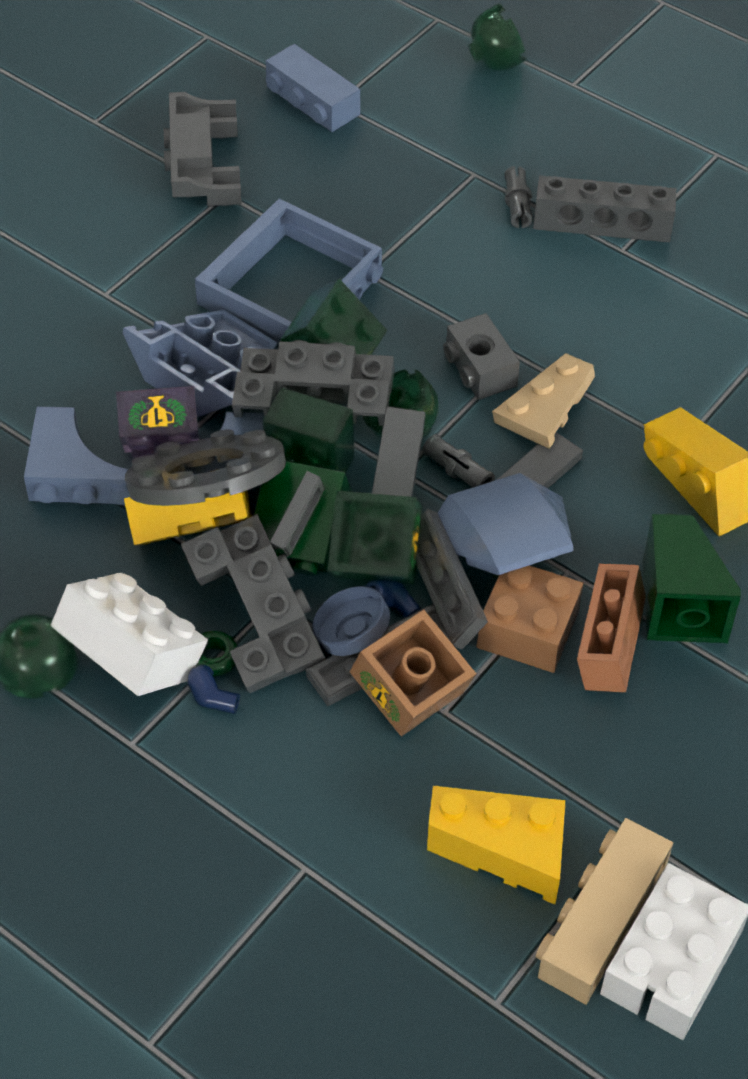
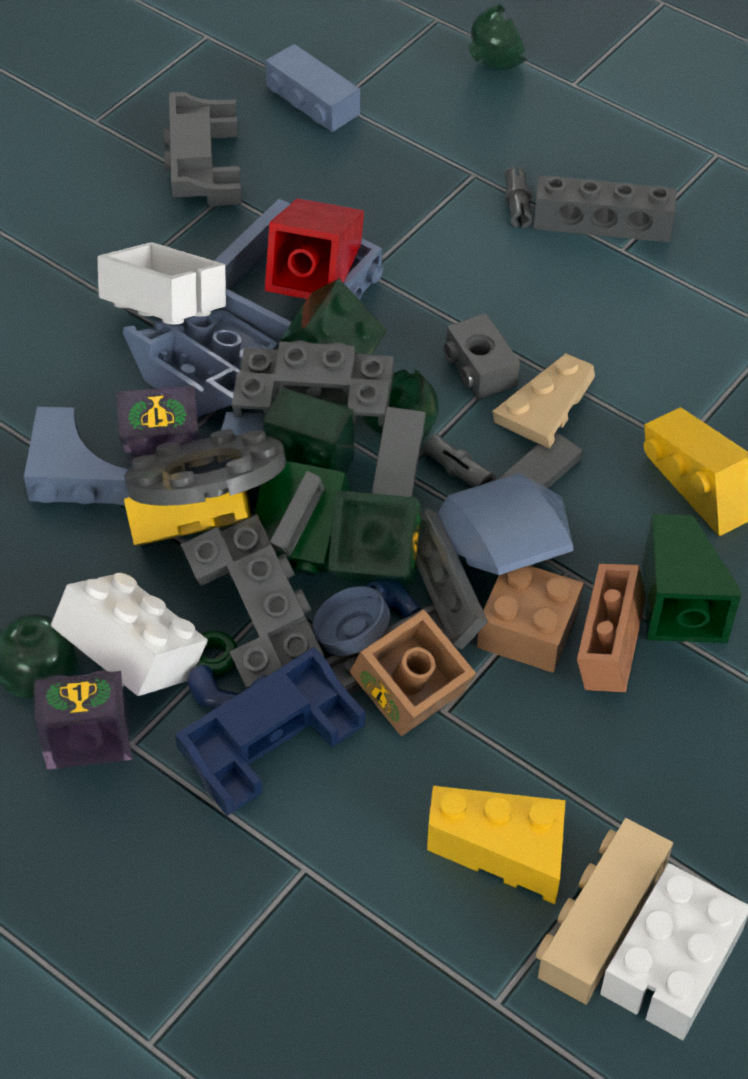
(82, 719): none -> clear purple brick
(162, 282): none -> white piece
(263, 718): none -> dark blue bracket
(311, 246): none -> red slope

